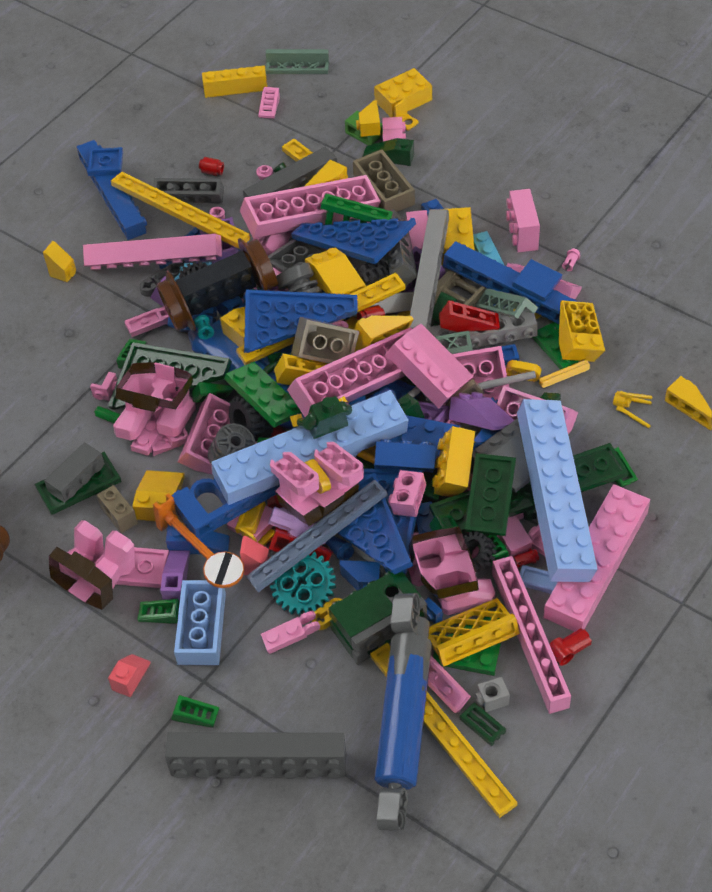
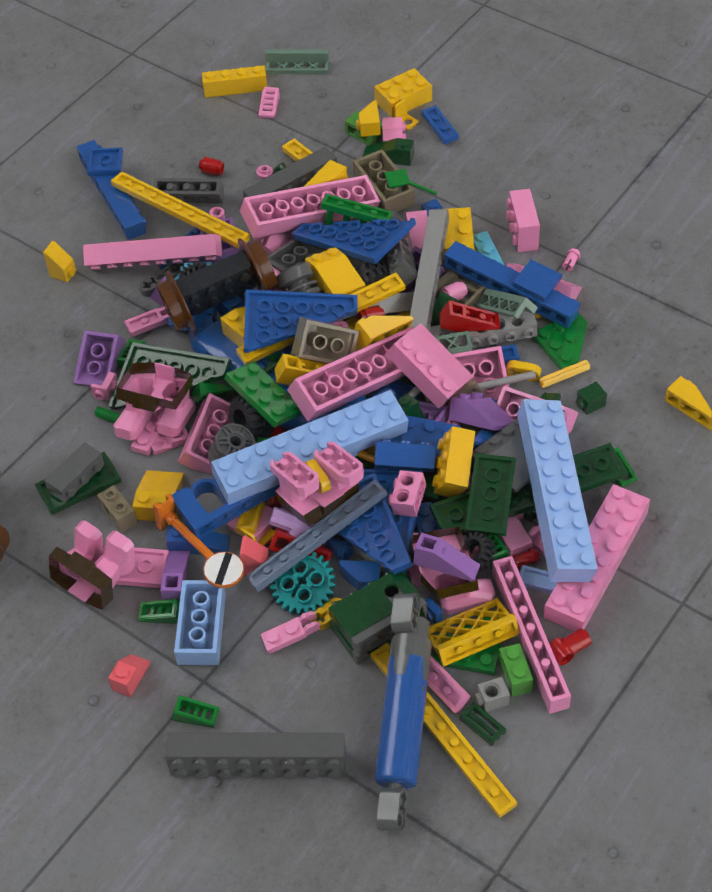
(97, 357): none -> medium lavender slope
(204, 327): teal bush -> none
(324, 416): dark green torso -> none
(400, 178): none -> green piece
(440, 124): none -> blue plate
(442, 522): dark green slope -> none
(442, 557): none -> medium lavender slope
(457, 290): none -> bright pink brick
(515, 670): none -> bright green brick
(579, 332): yellow slope -> none
(591, 398): none -> dark green brick
(624, 400): yellow plant -> none

